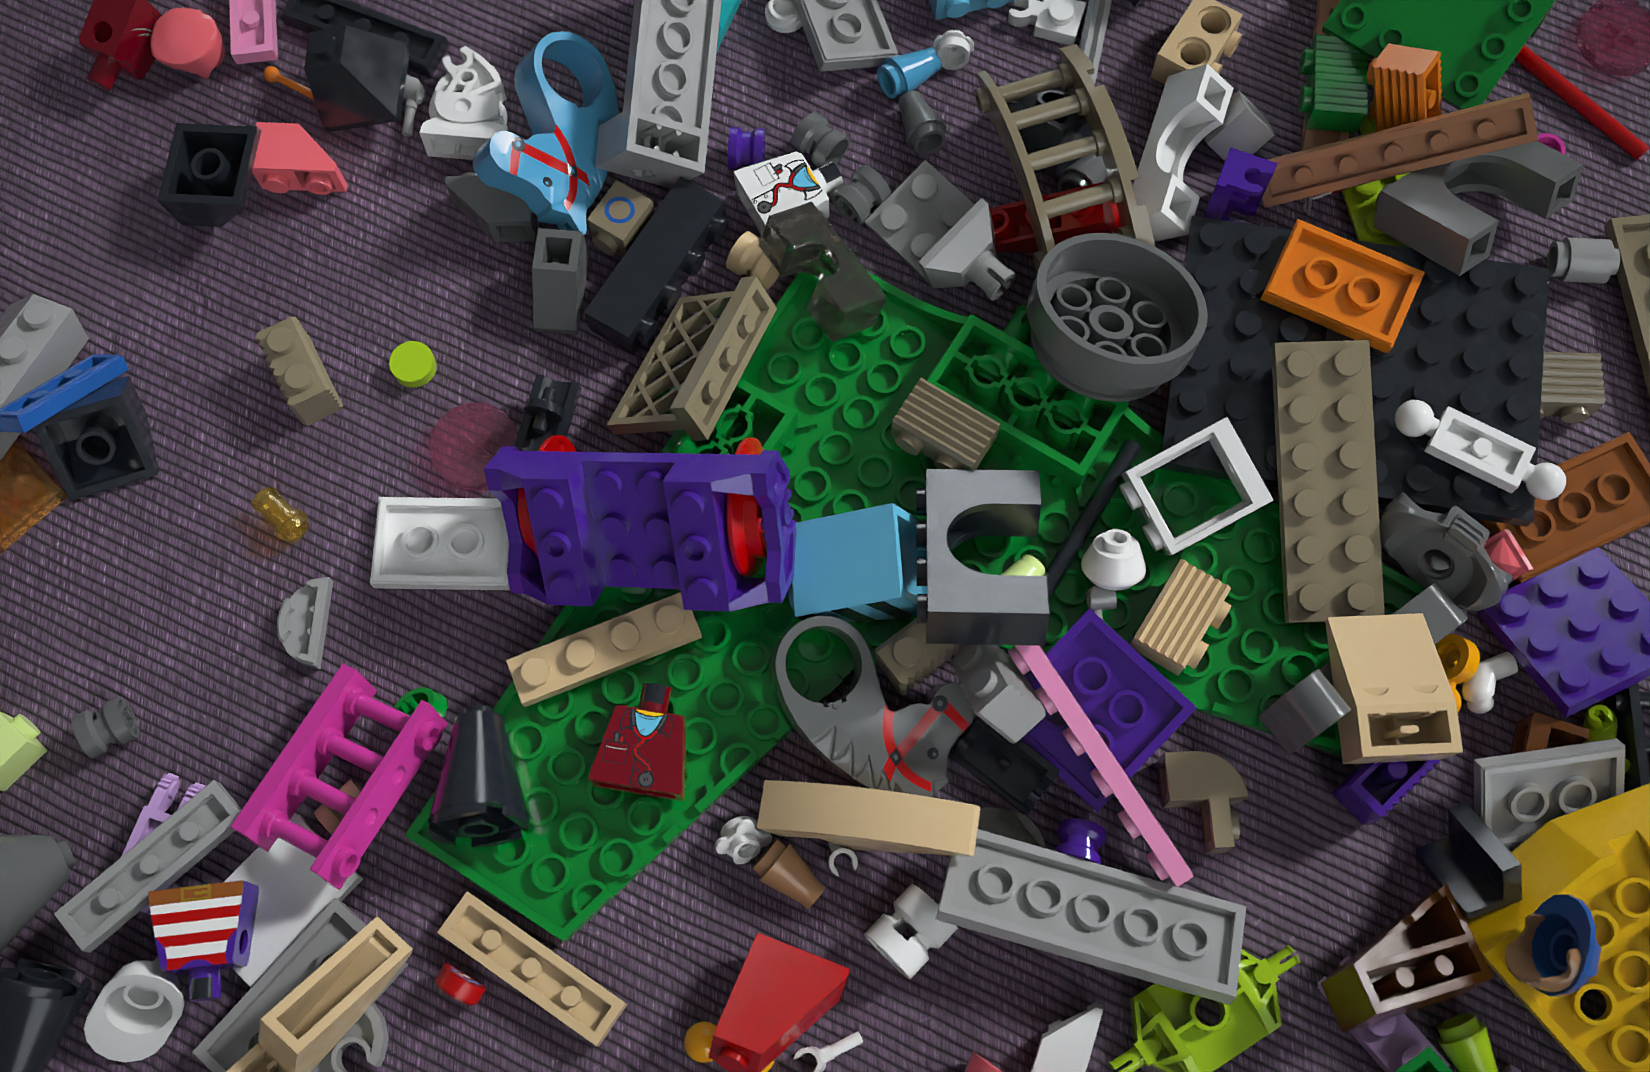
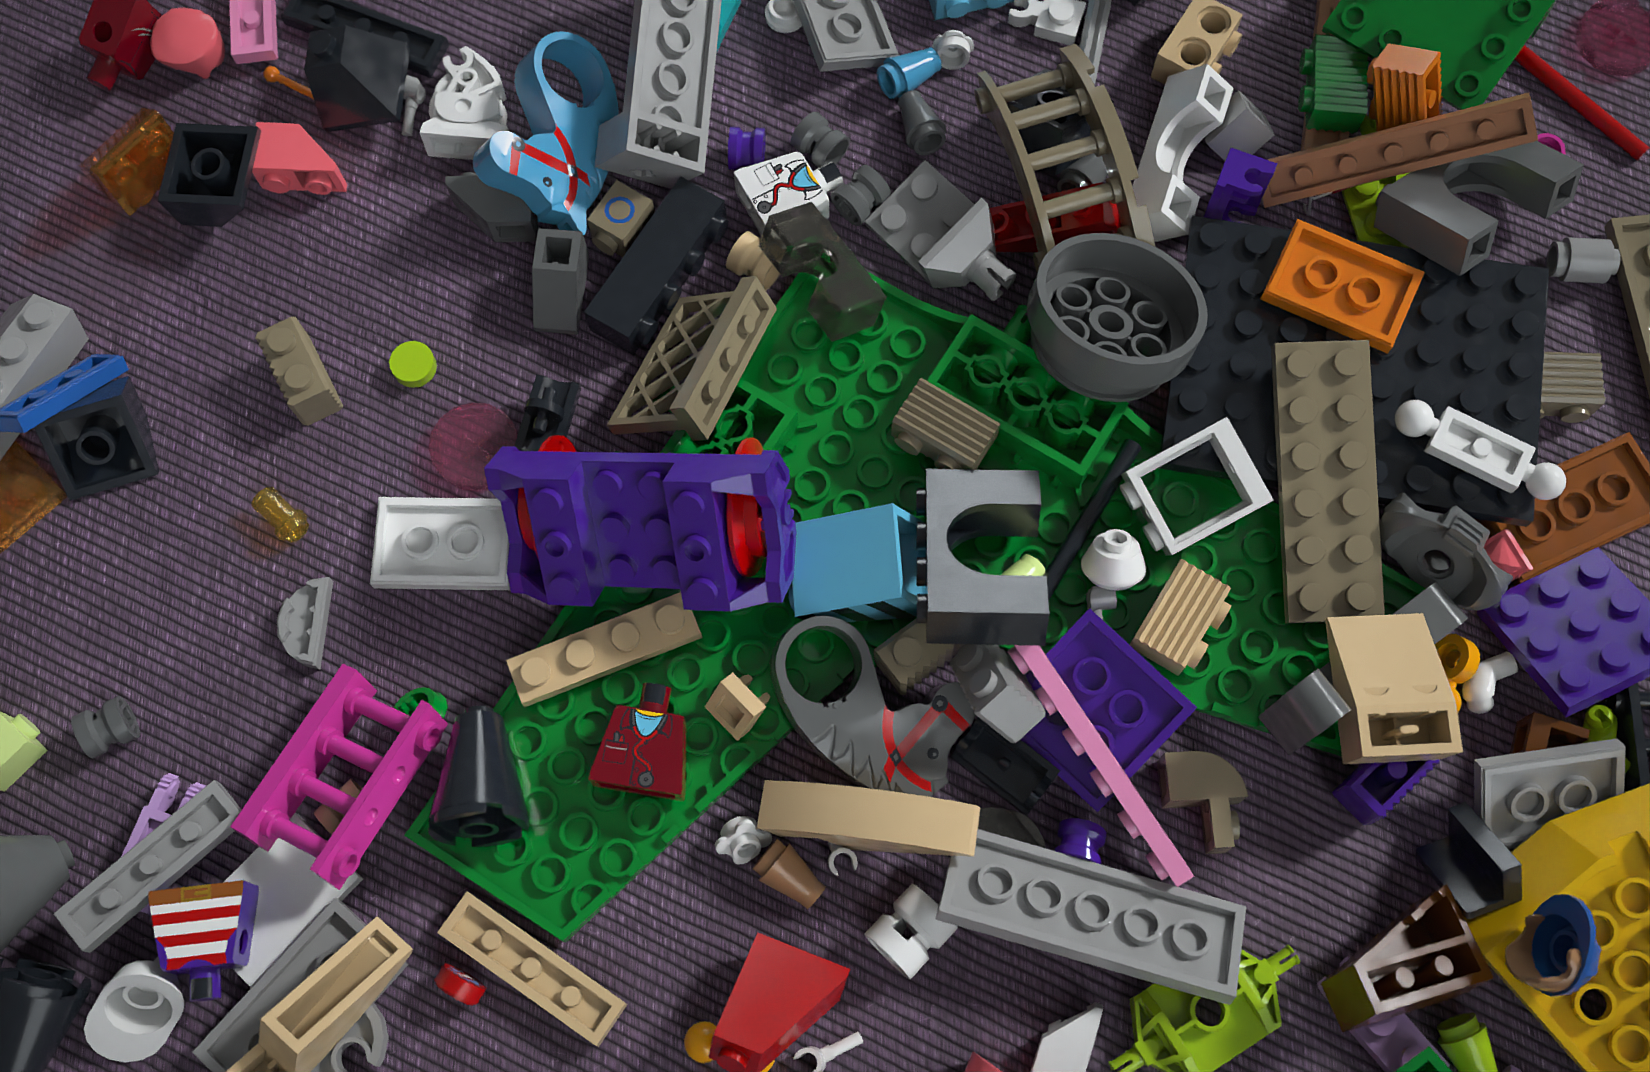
(131, 161): none -> clear orange slope
(736, 705): none -> tan tile

